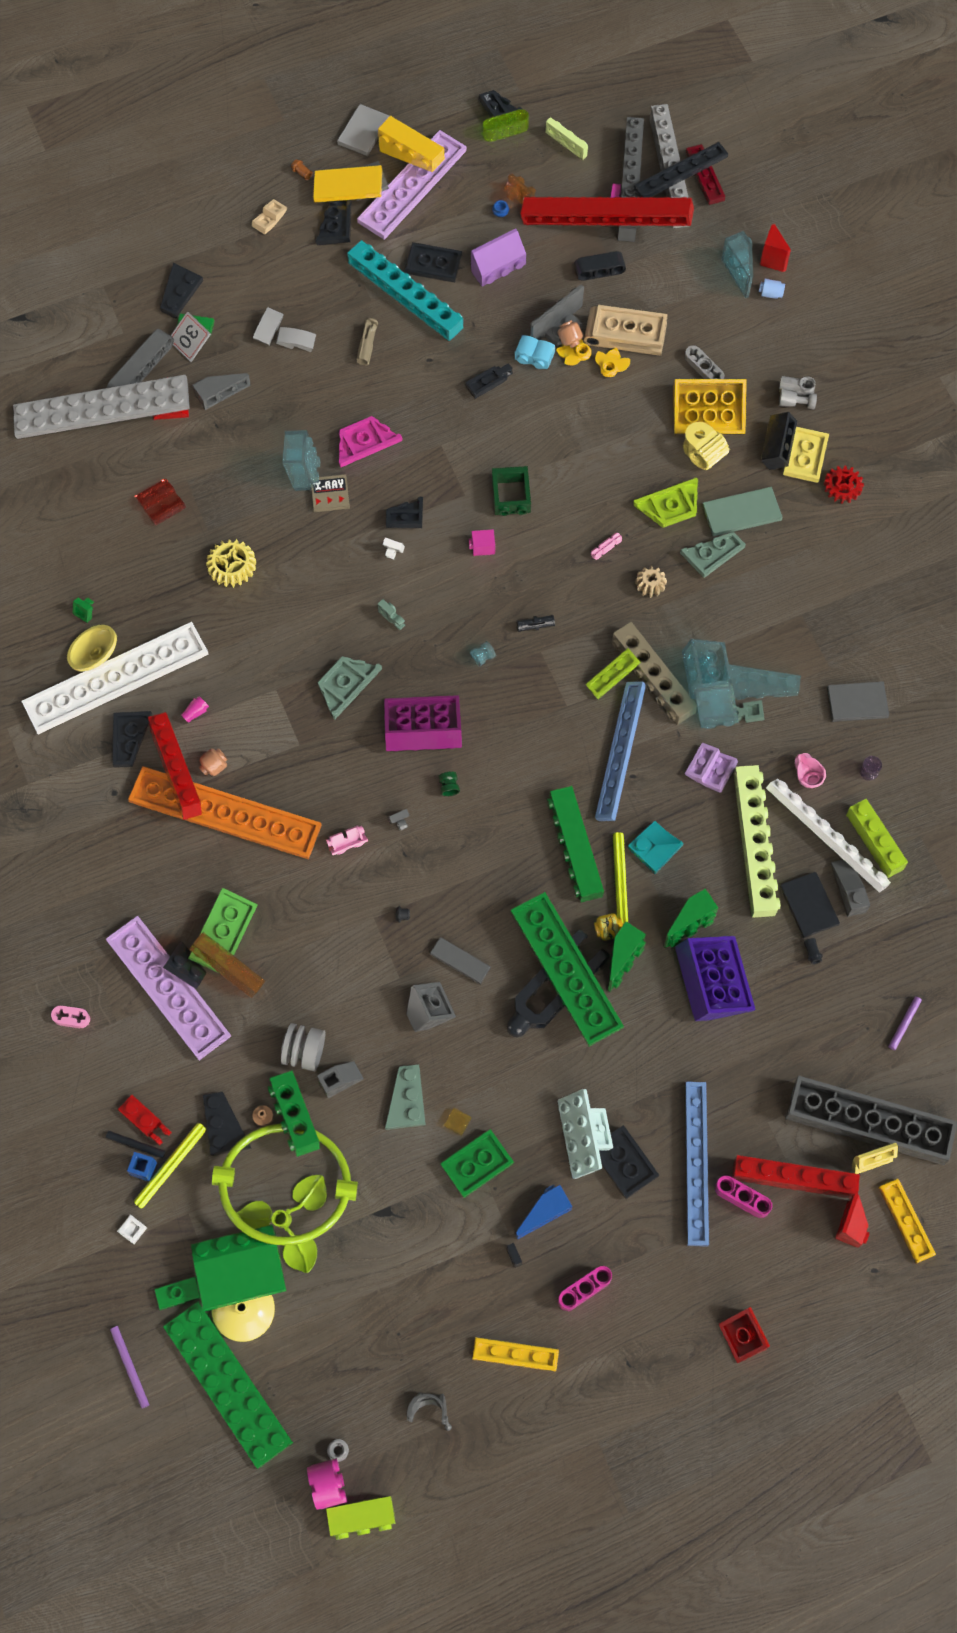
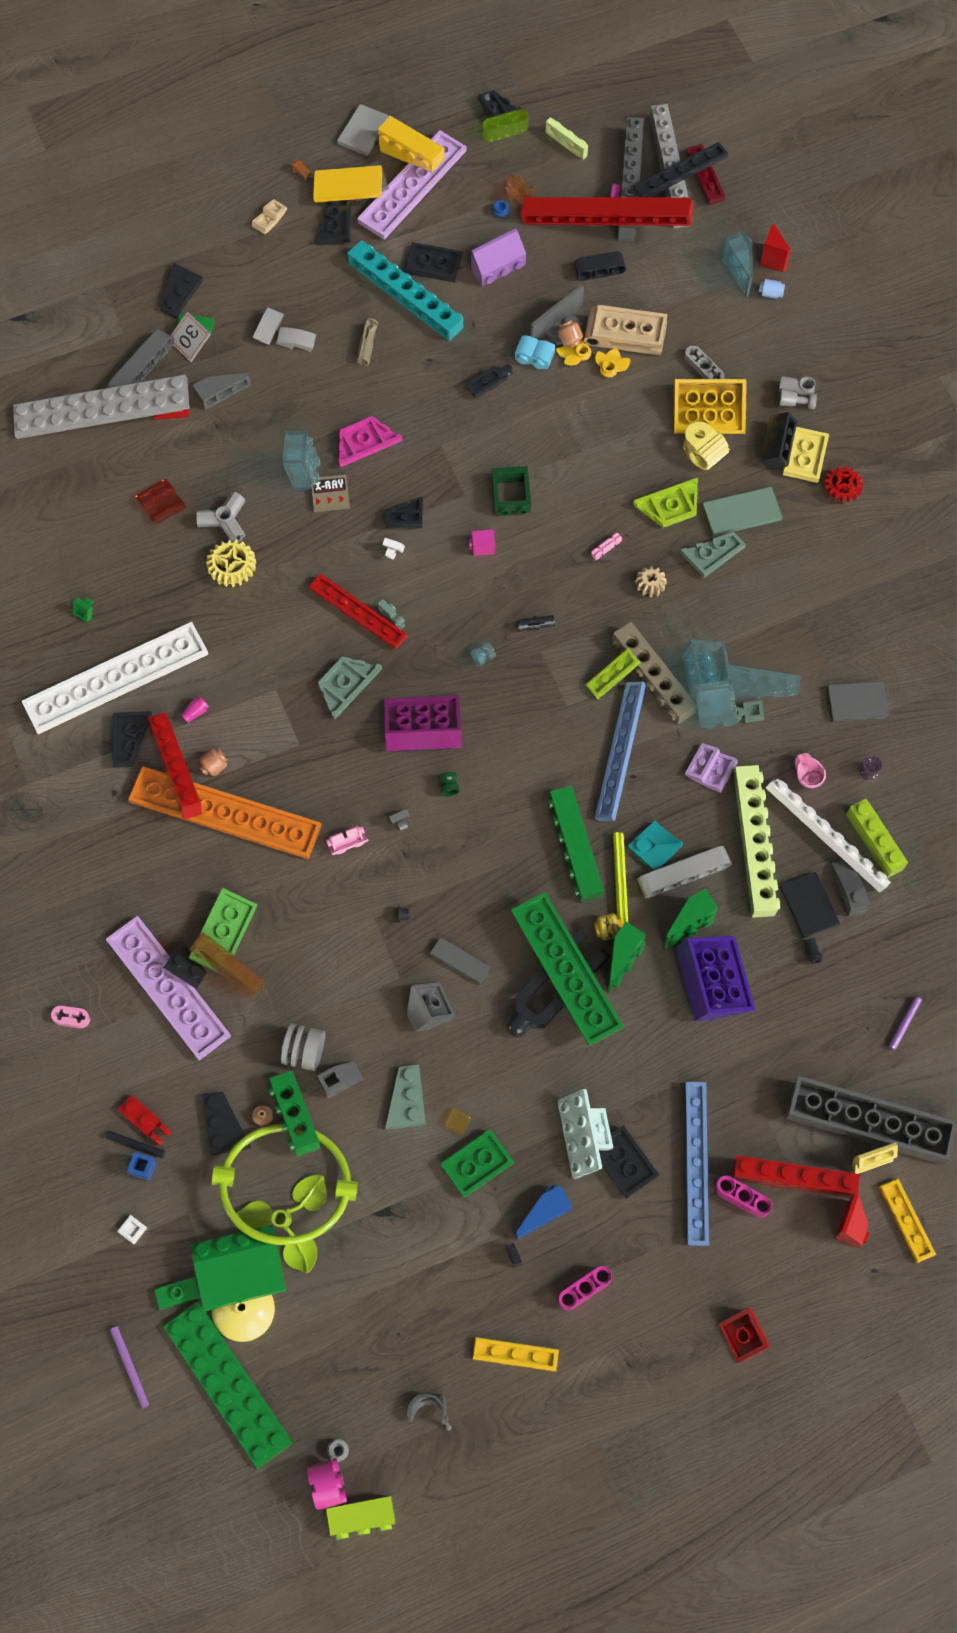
(92, 648): light yellow dish -> none
(169, 1166): neon yellow axle -> none
(230, 509): none -> light grey piece
(358, 611): none -> red plate
(684, 871): none -> light grey beam

